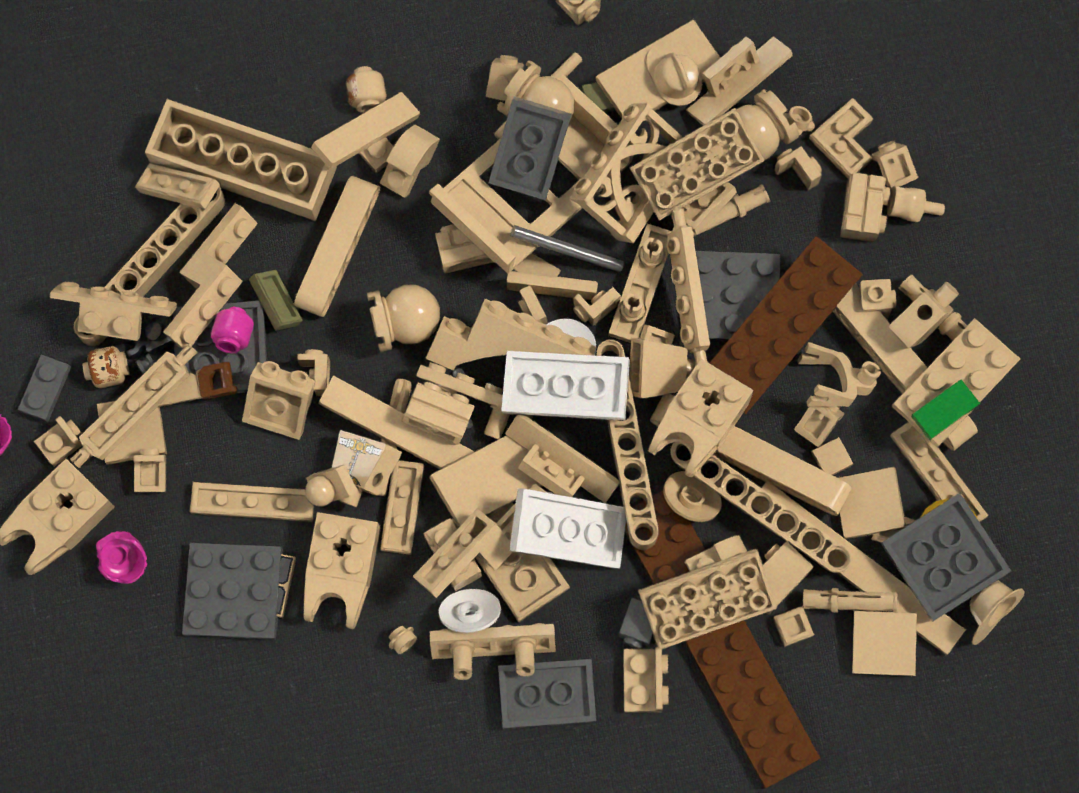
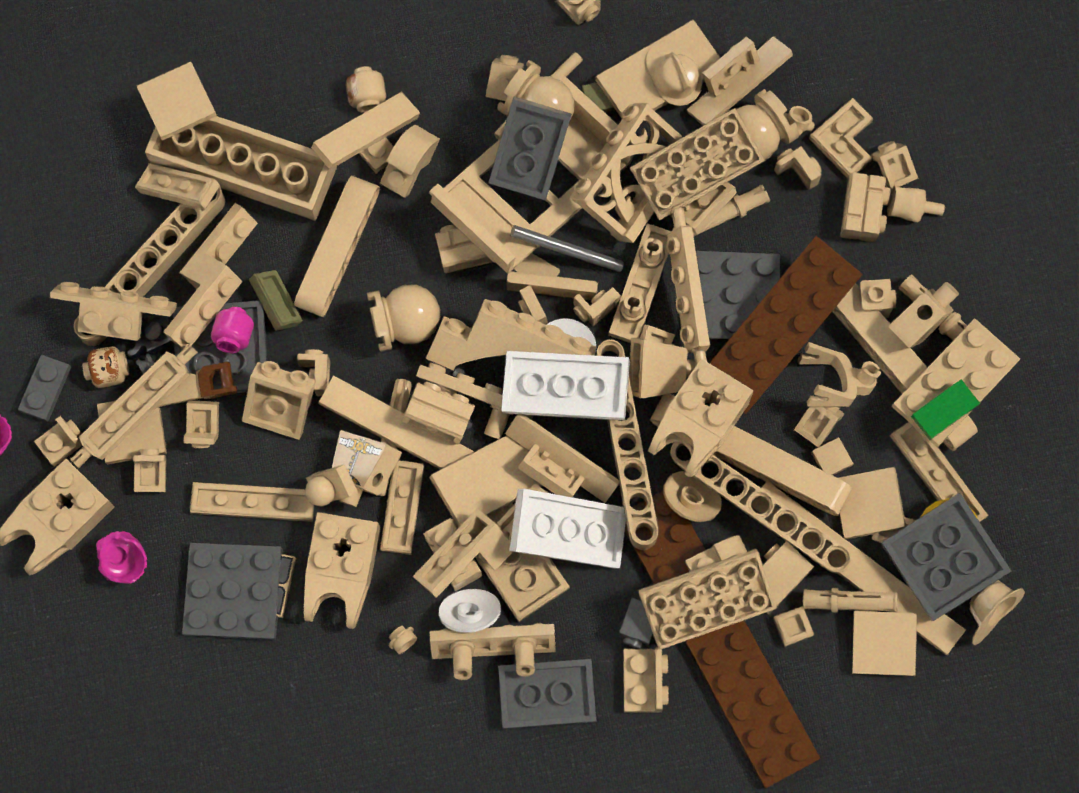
(176, 101): none -> tan tile
(202, 423): none -> tan bracket

